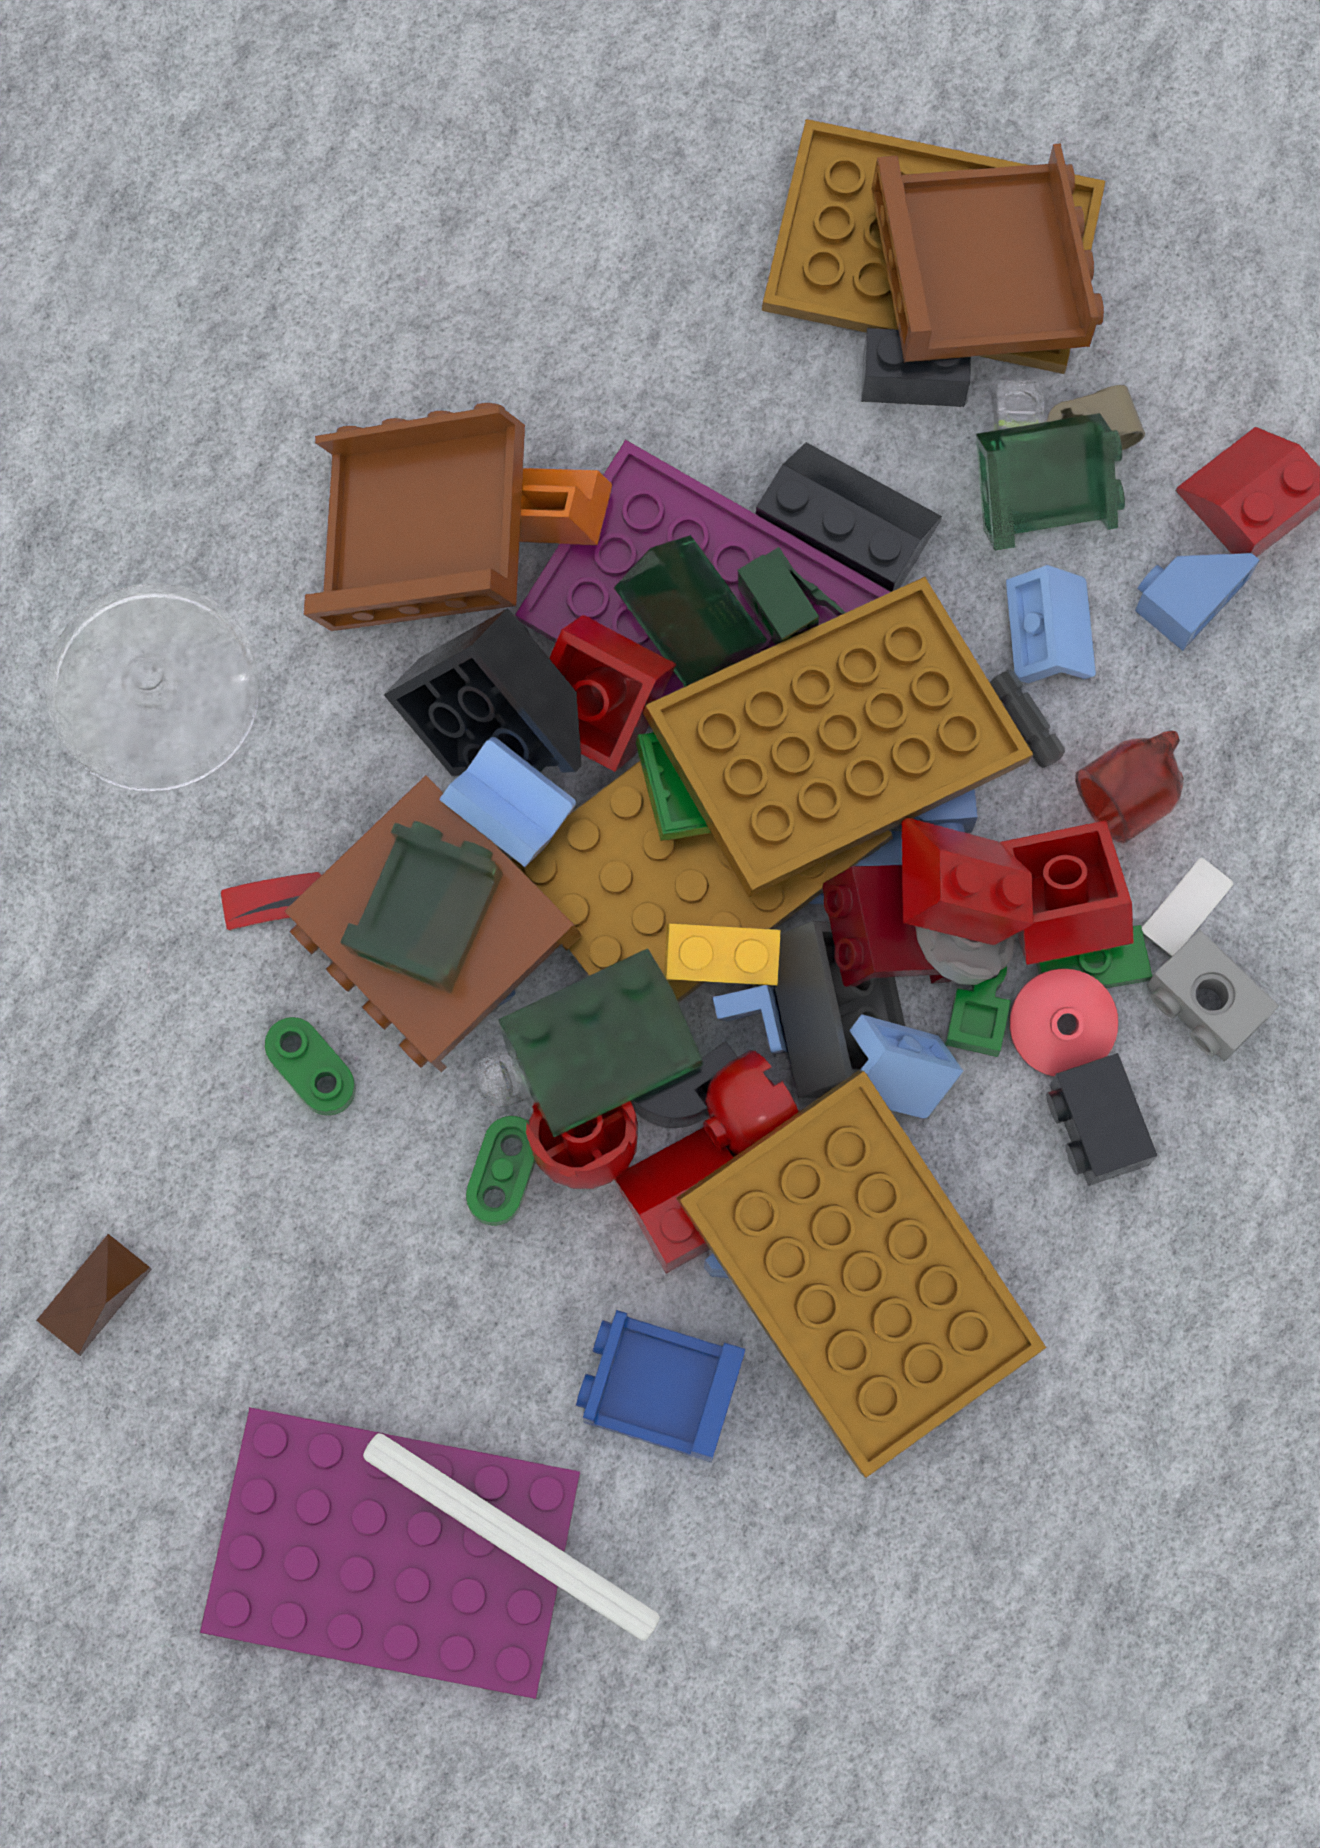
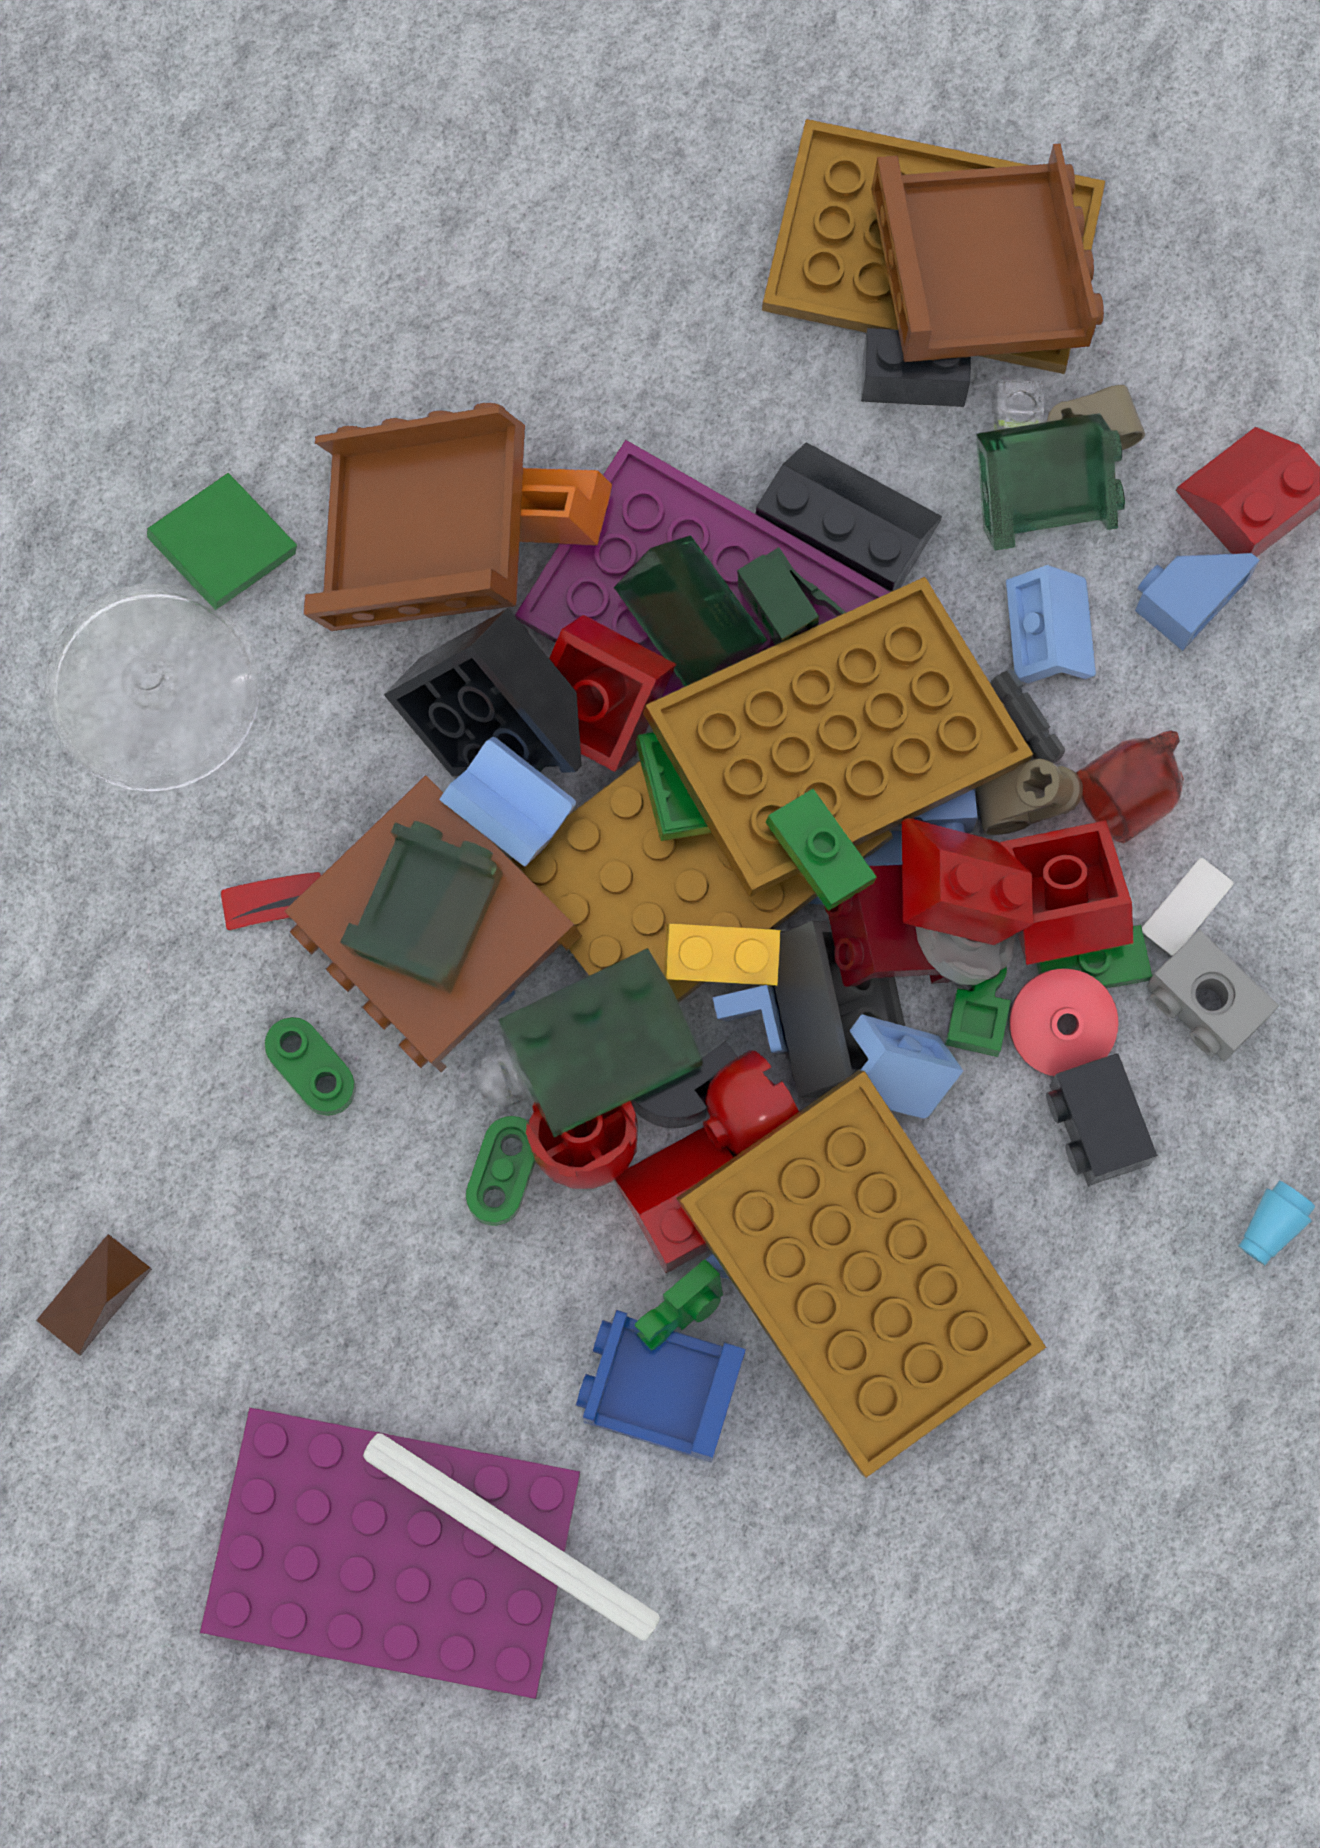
(221, 541): none -> green tile
(688, 1300): none -> green plate
(820, 849): none -> green plate
(1027, 796): none -> dark tan piece
(1276, 1222): none -> medium azure cone

